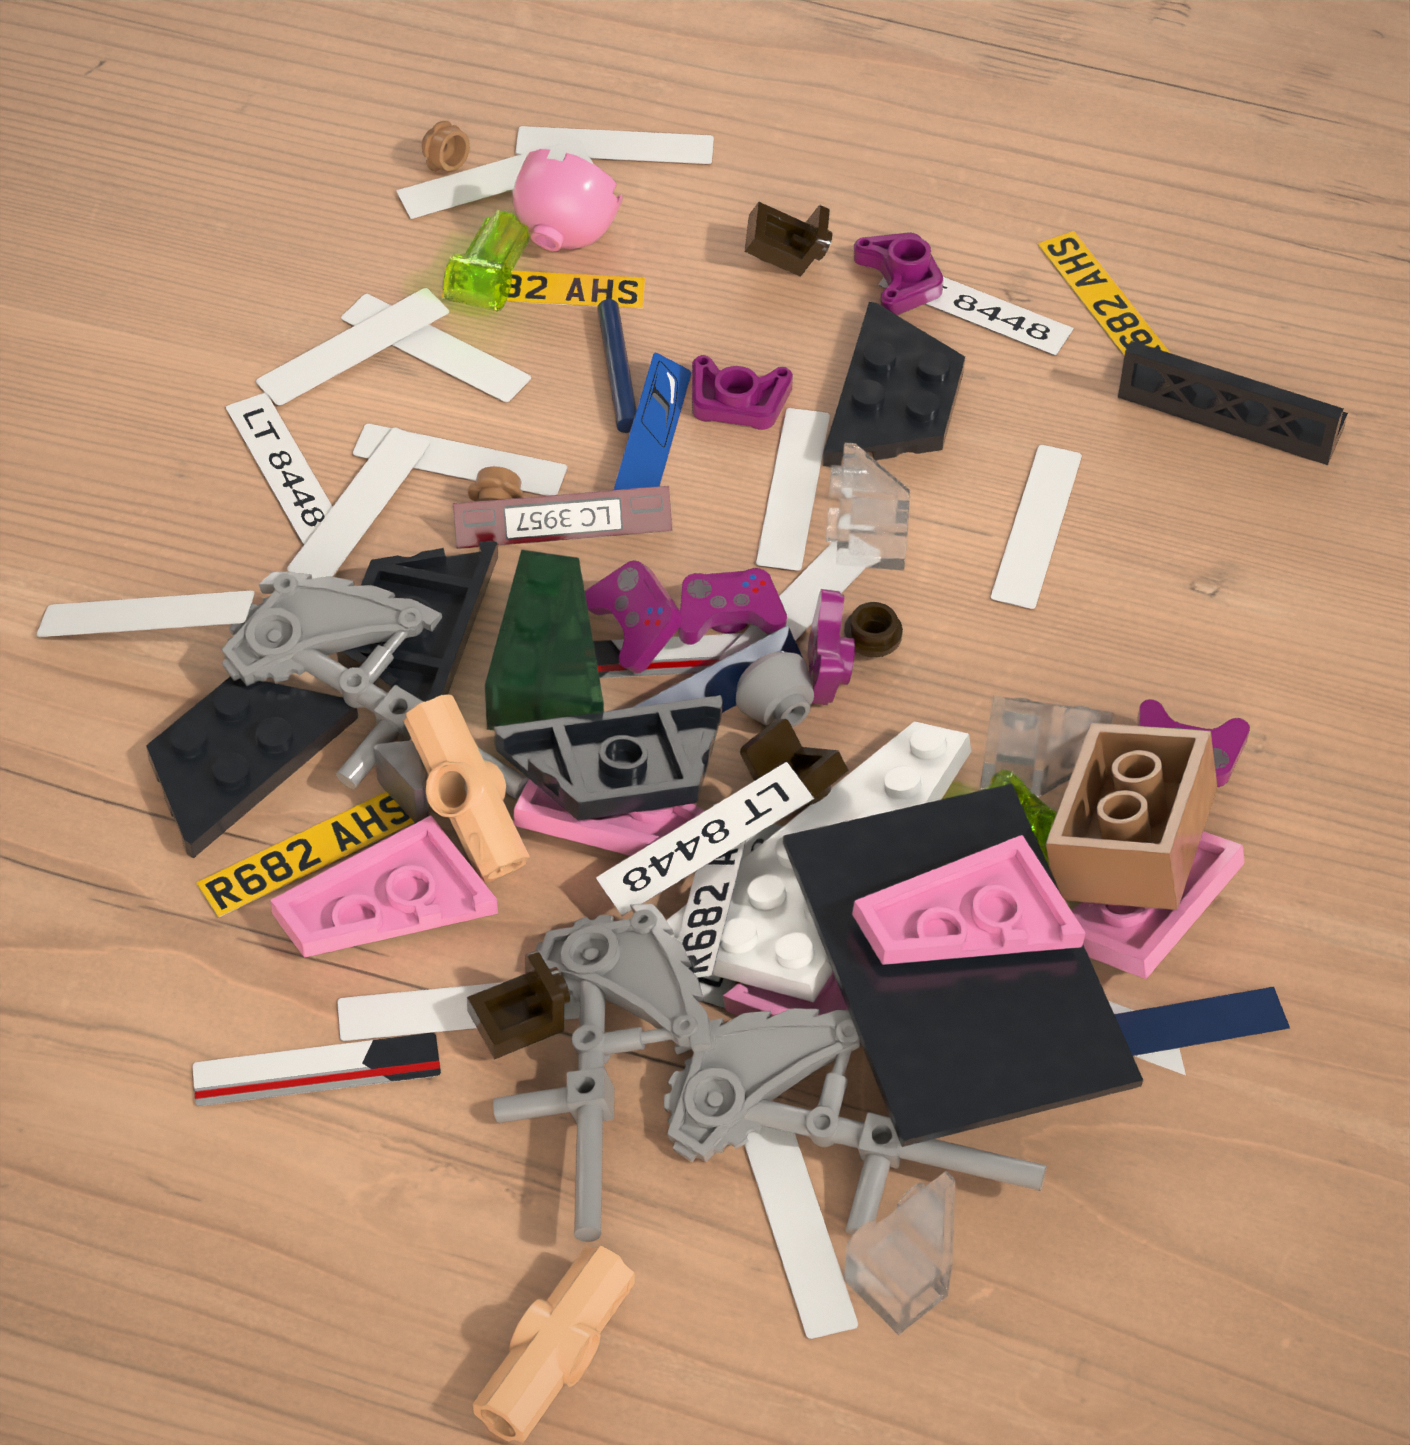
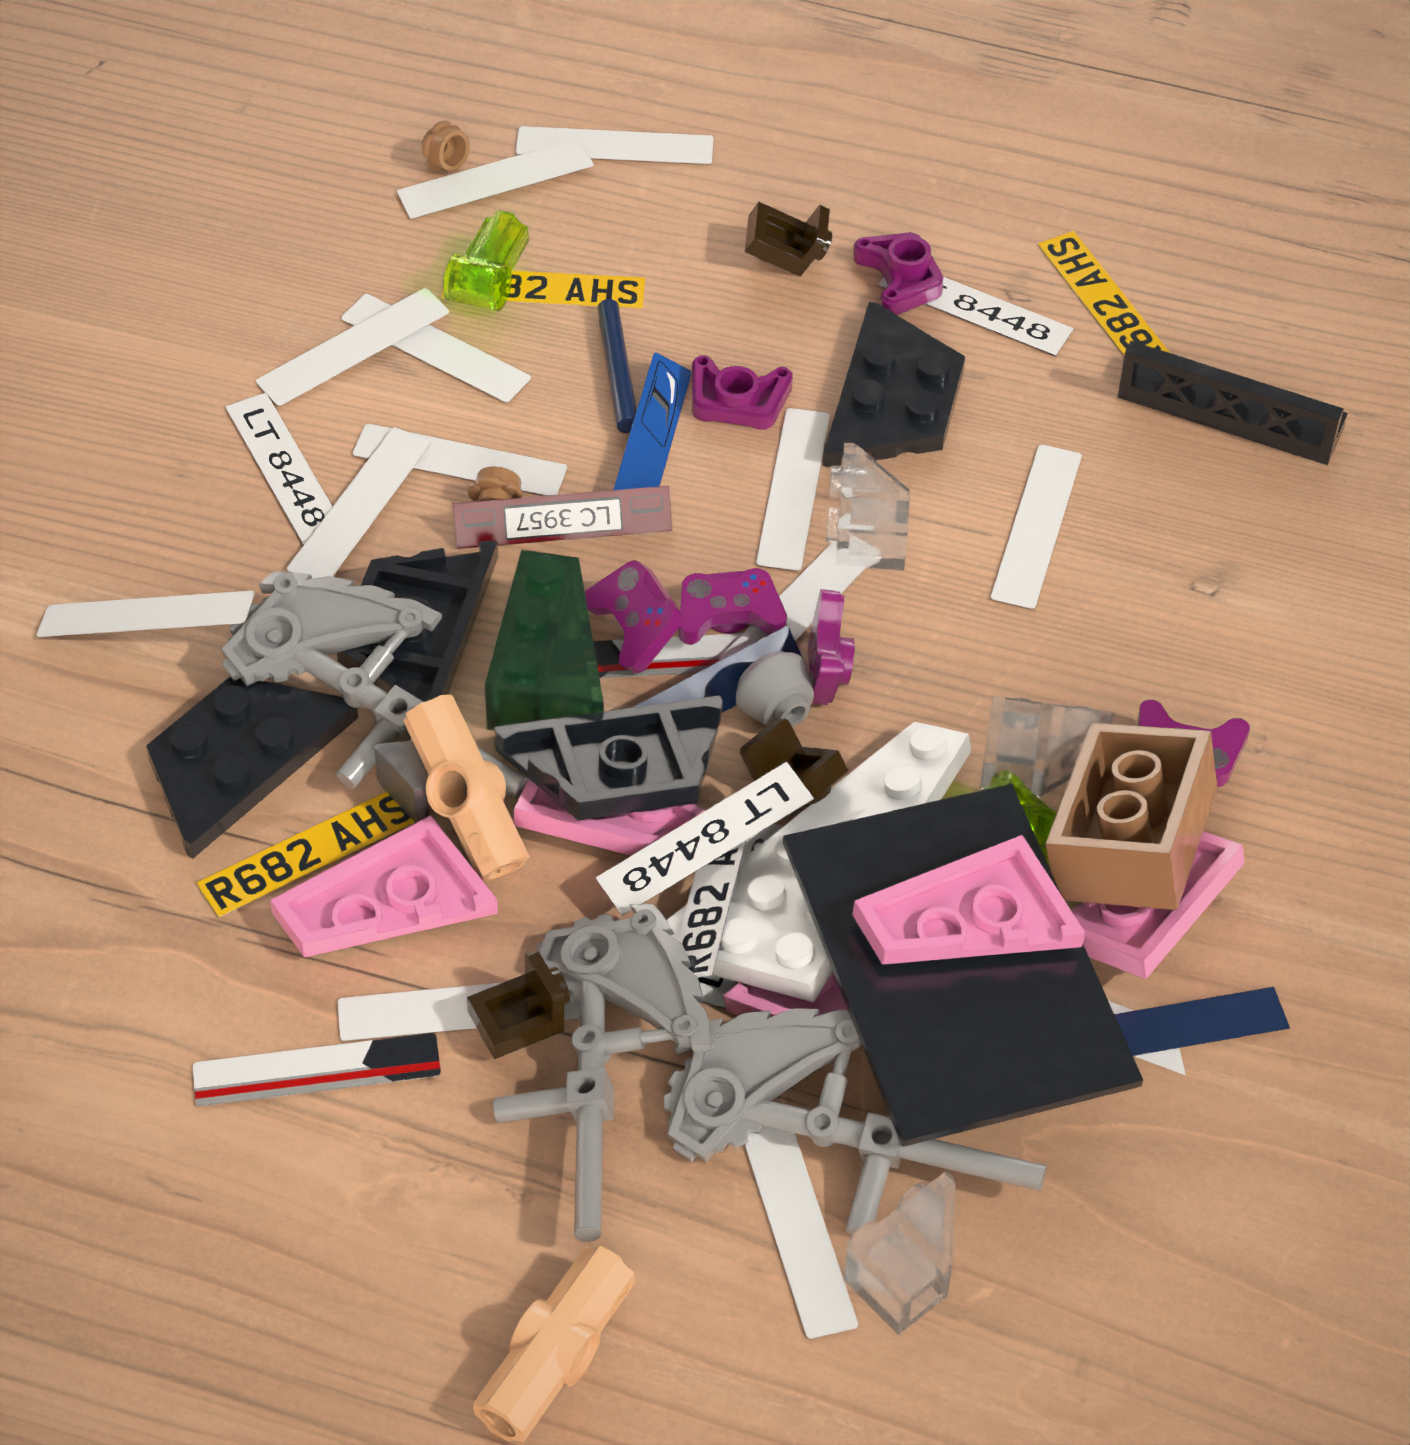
(564, 201): bright pink cylinder -> none
(874, 629): dark brown plate -> none

